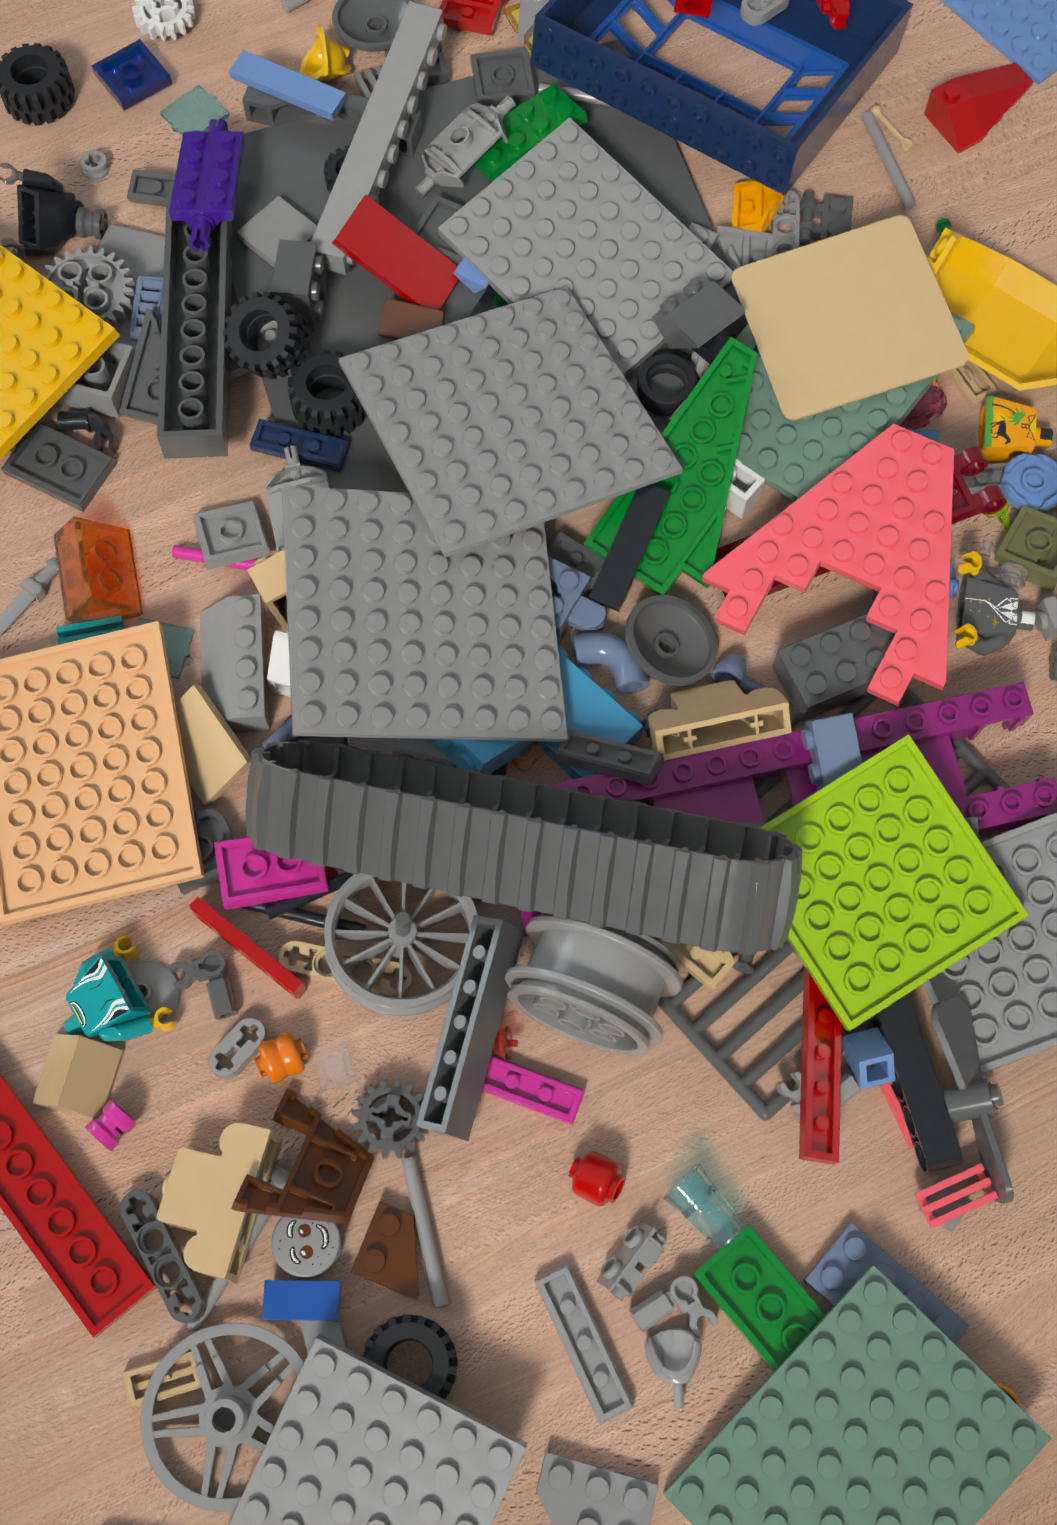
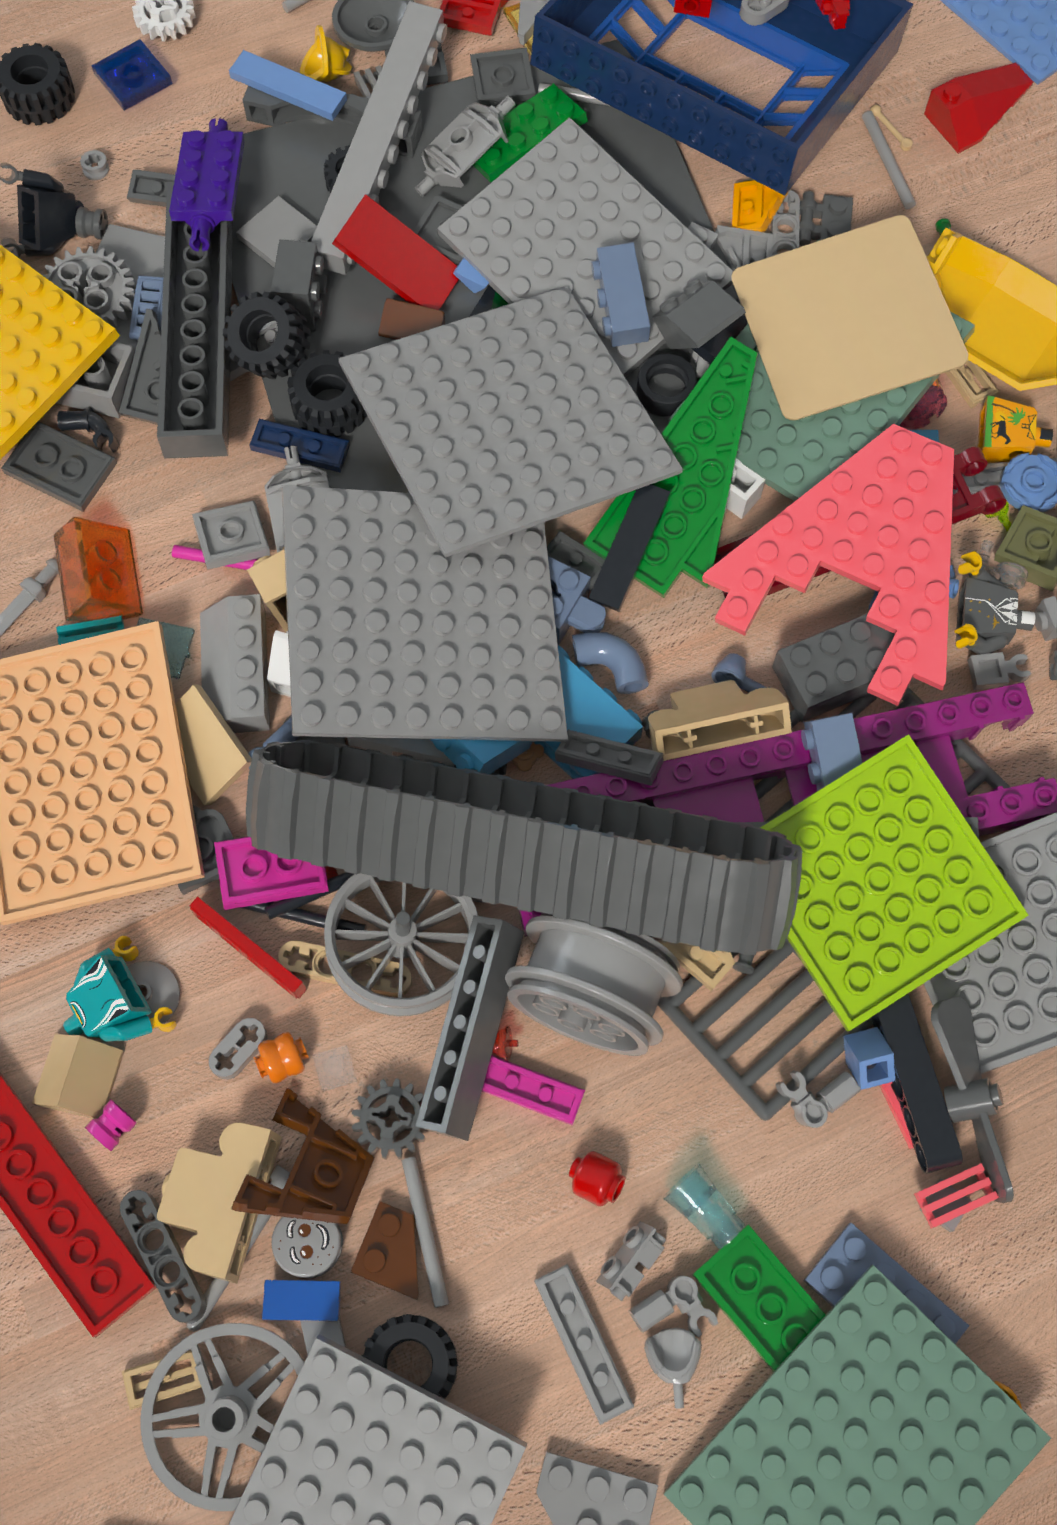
(193, 111): clear light blue piece -> none
(210, 967): dark grey bar -> none
(621, 295): none -> sand blue brick
(677, 629): dark grey dish -> none
(819, 1077): red plate -> none
(993, 671): none -> light grey plate

